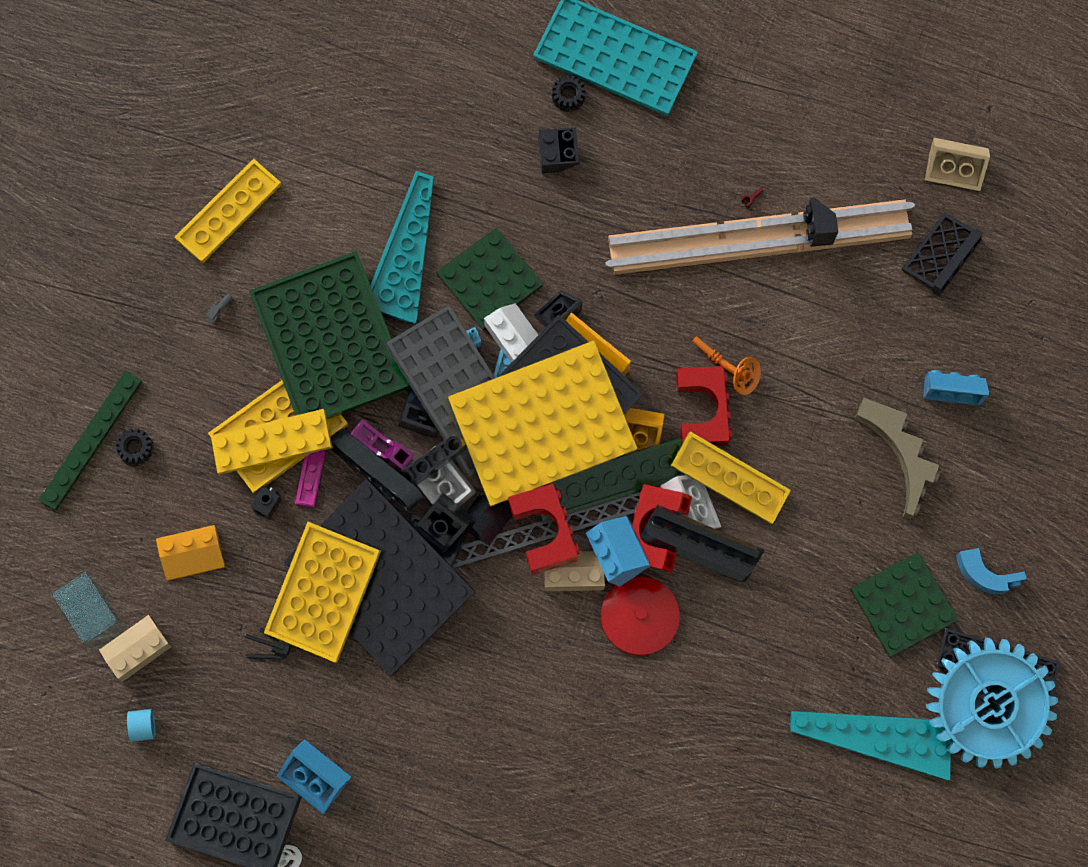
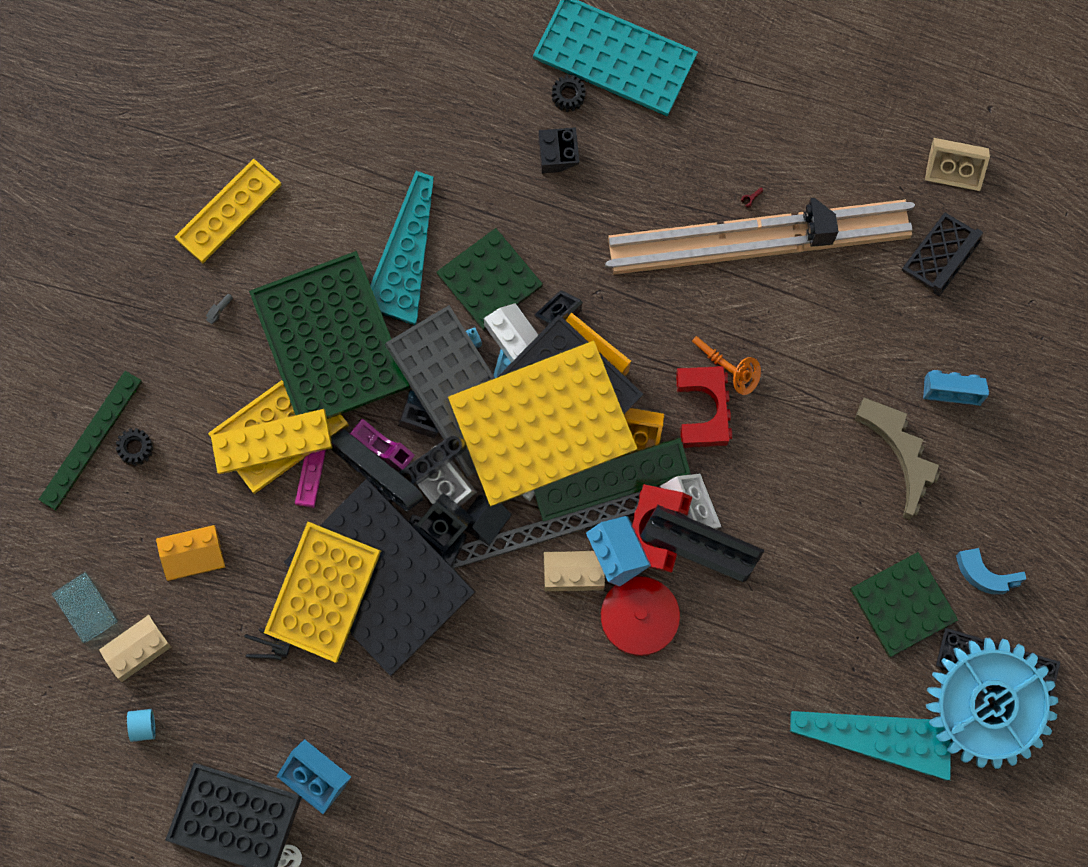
(266, 502): black brick -> none
(546, 502): red arch -> none
(730, 478): yellow plate -> none

